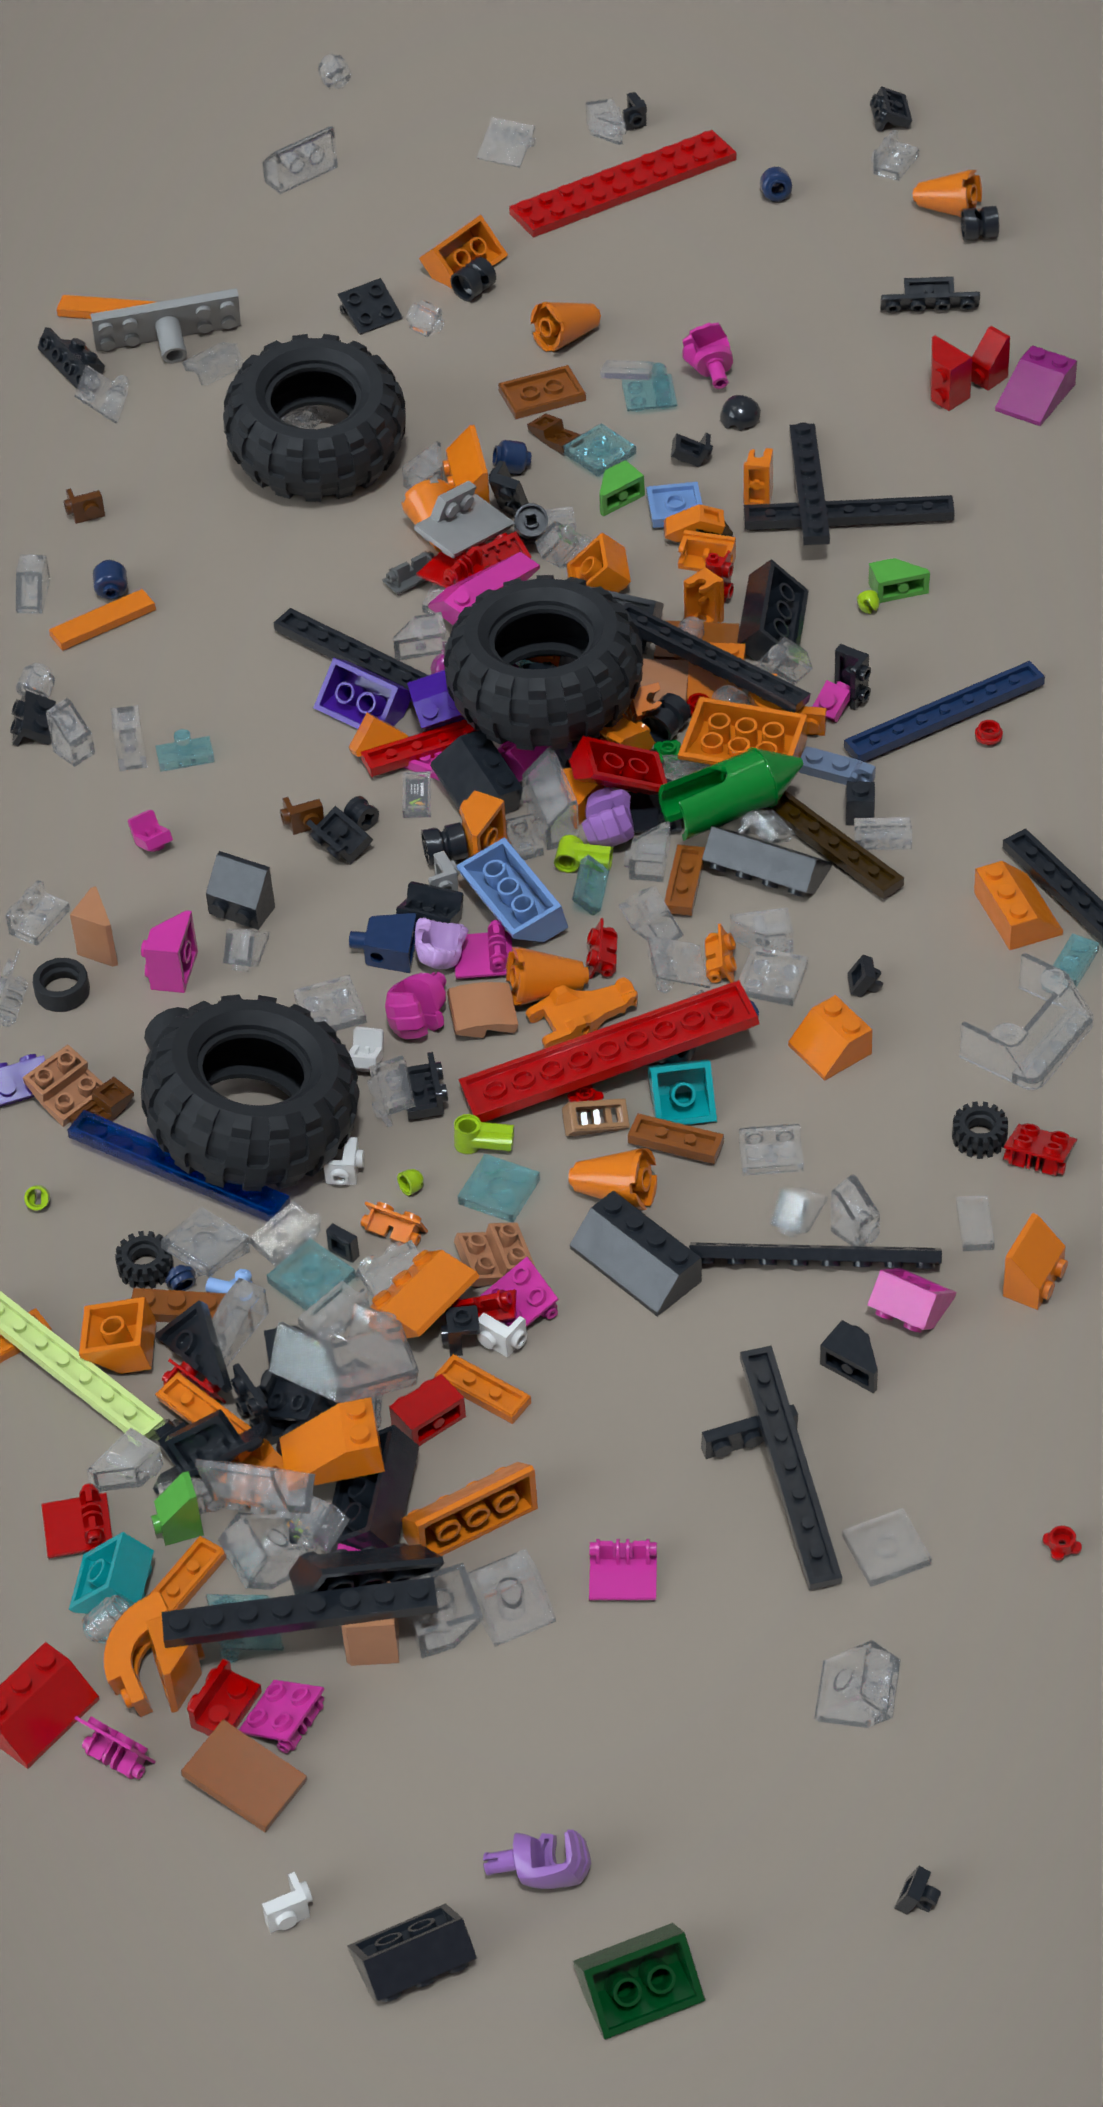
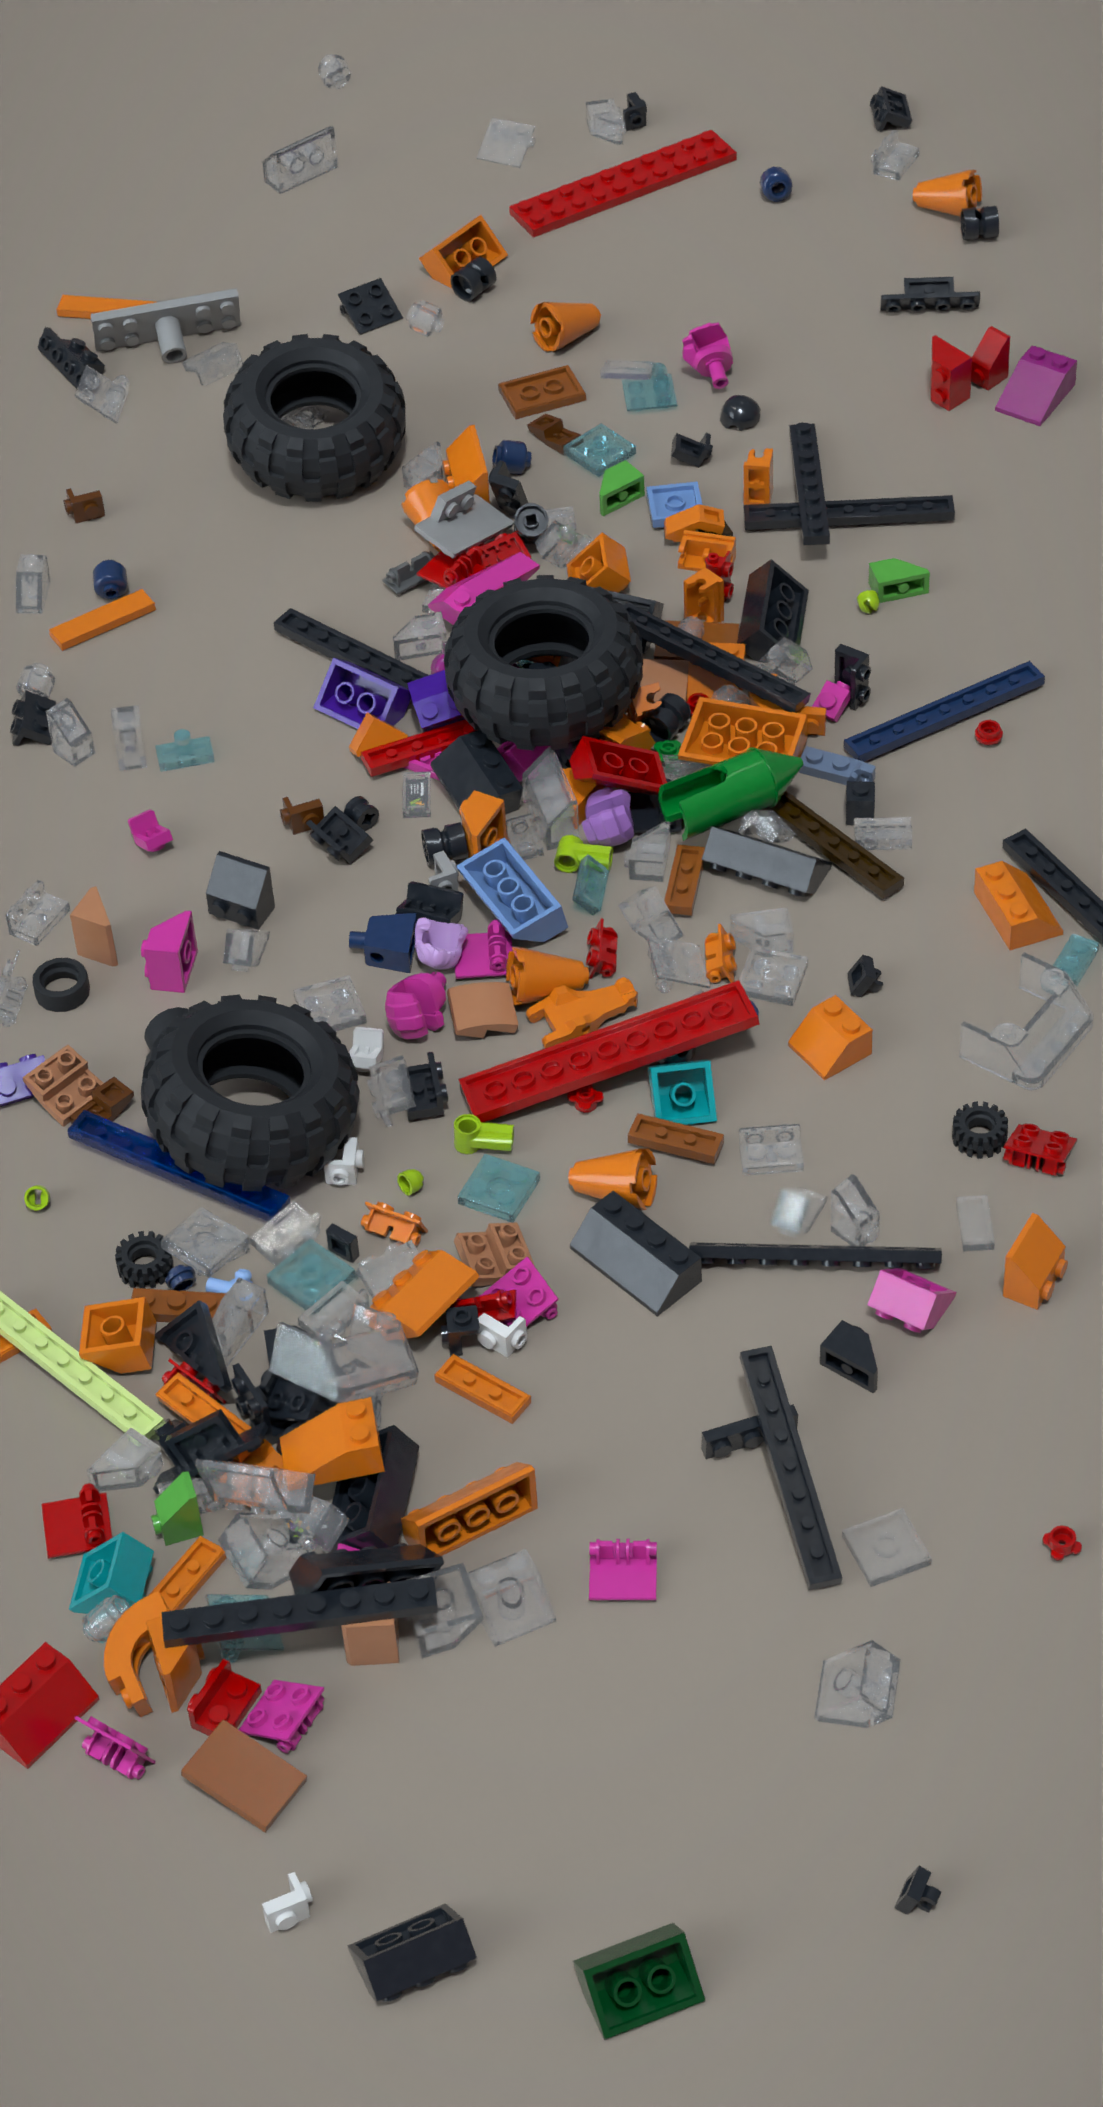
(428, 1410): red brick -> none
(537, 1861): medium lavender piece -> none
(570, 1118): medium nougat slope -> none

